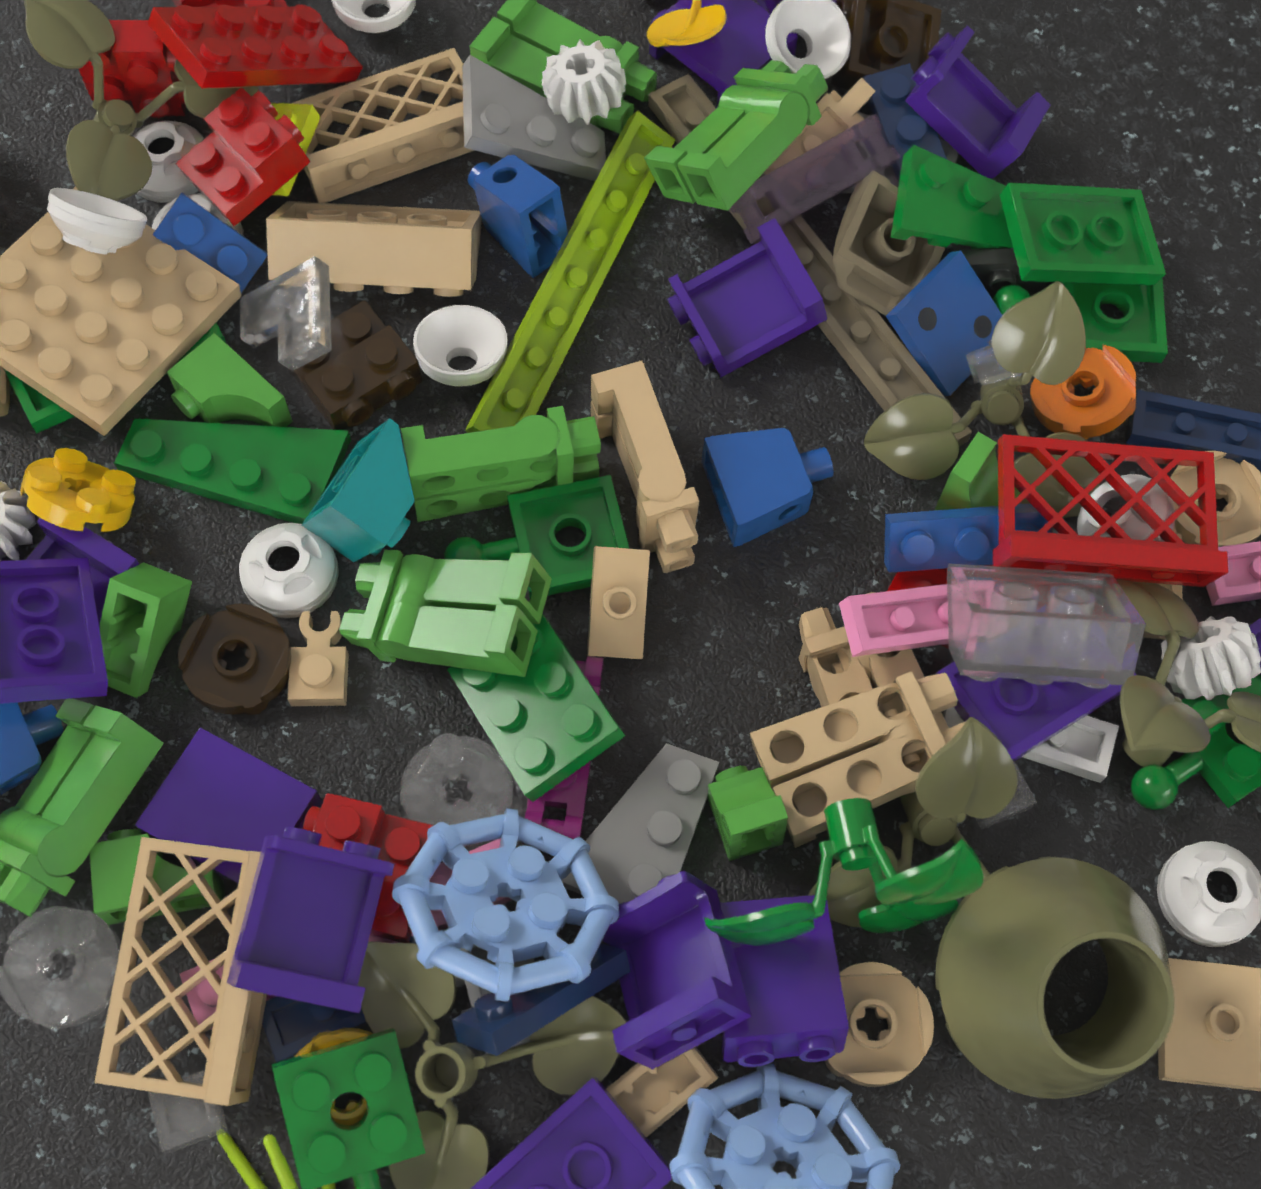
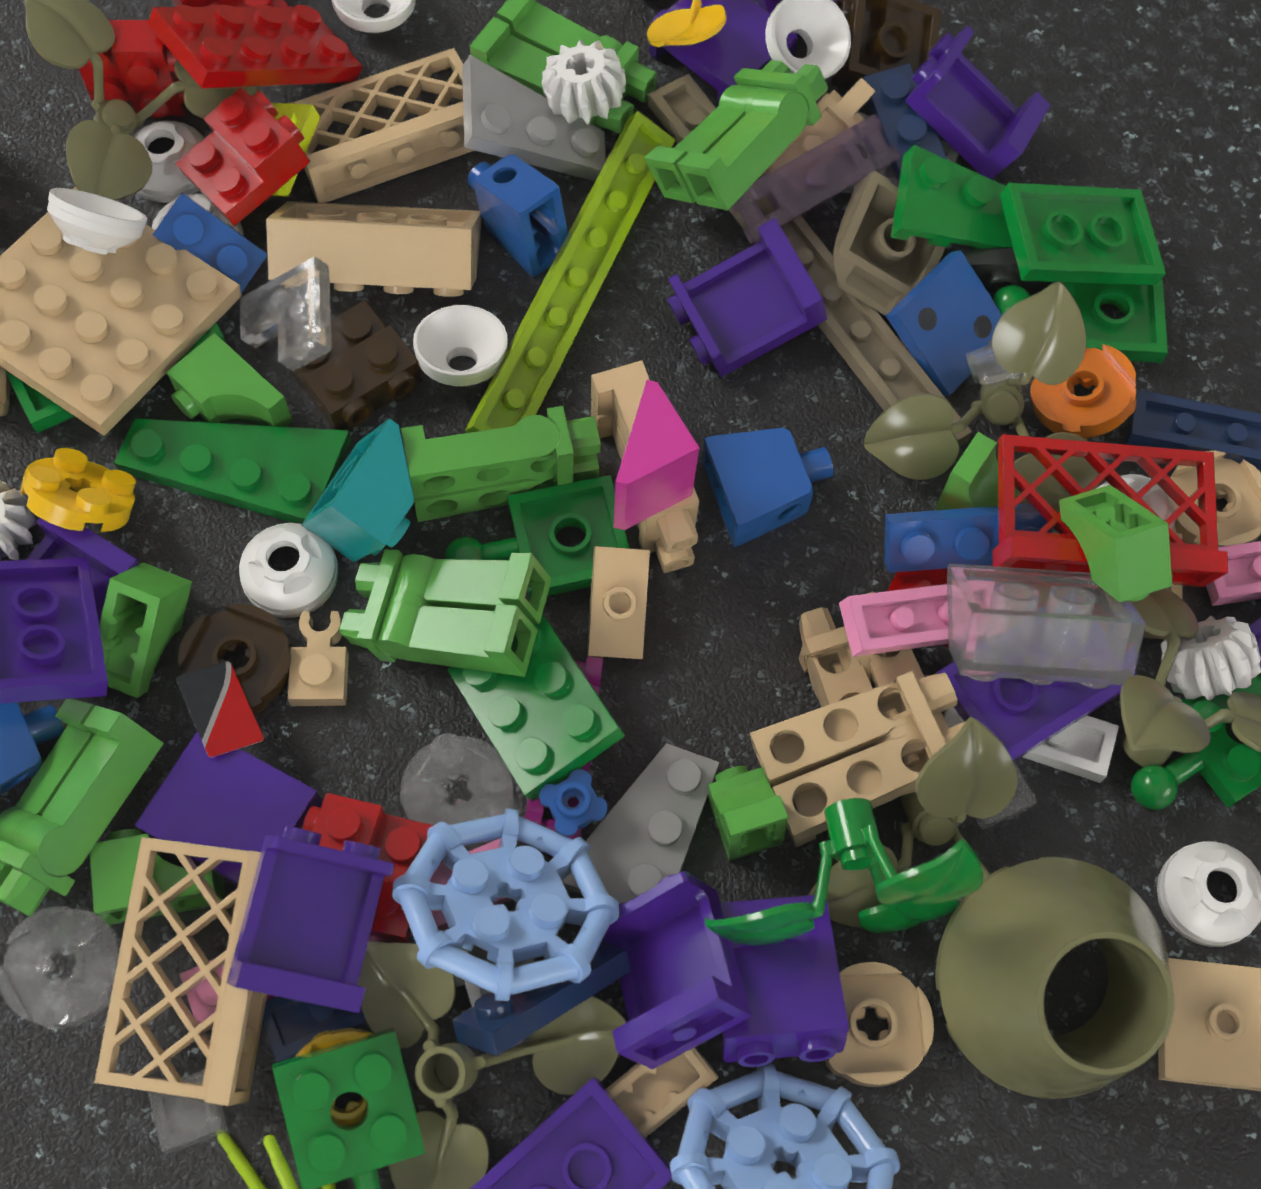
(219, 709): none -> sticker
(571, 819): none -> blue plate
(657, 461): none -> dark pink slope
(1121, 542): none -> bright green arch

